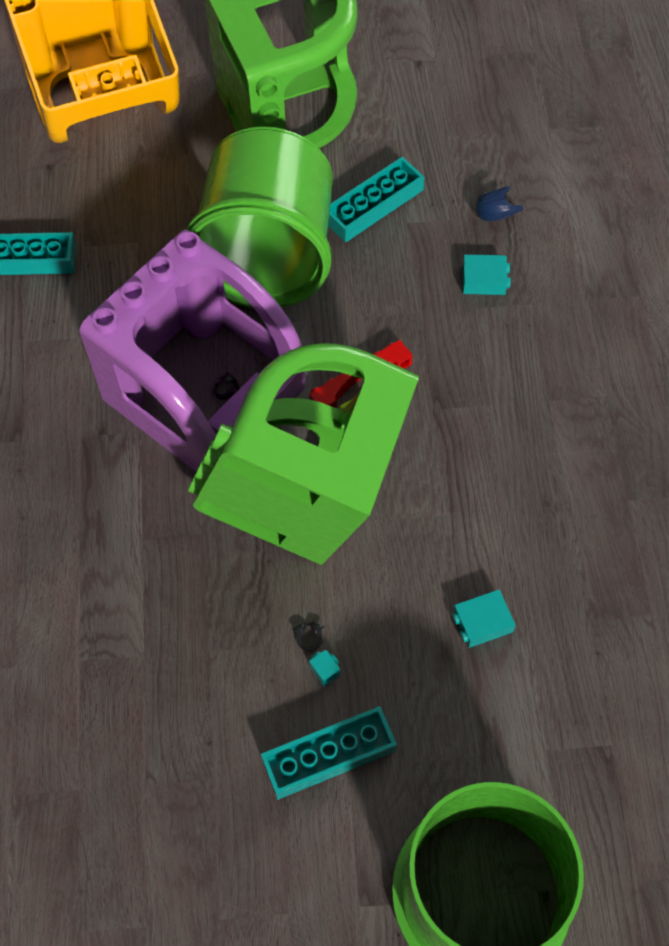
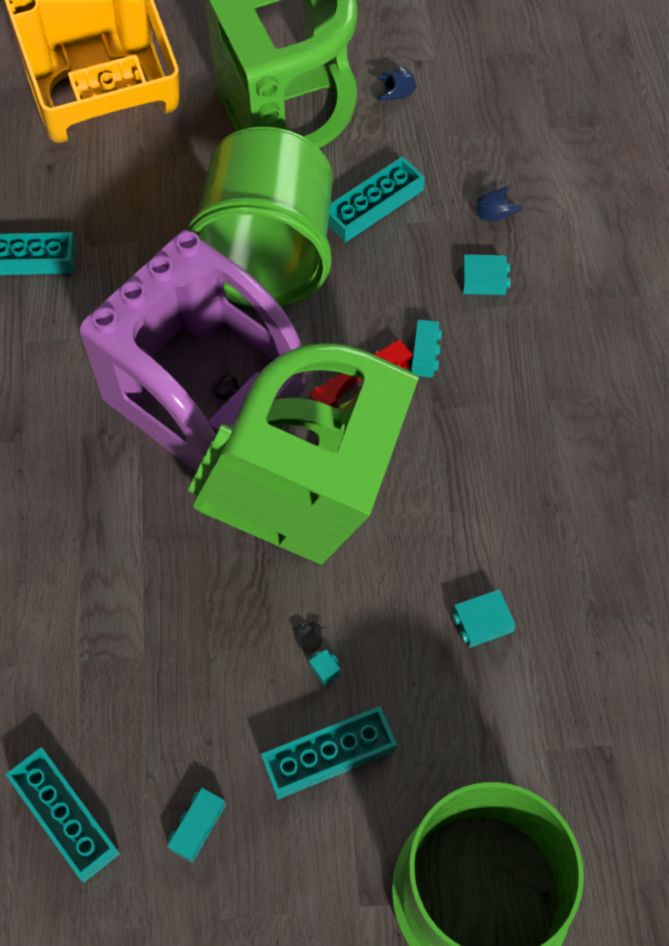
(62, 815): none -> teal brick
(196, 825): none -> teal brick
(398, 84): none -> dark blue hair
(426, 348): none -> teal brick

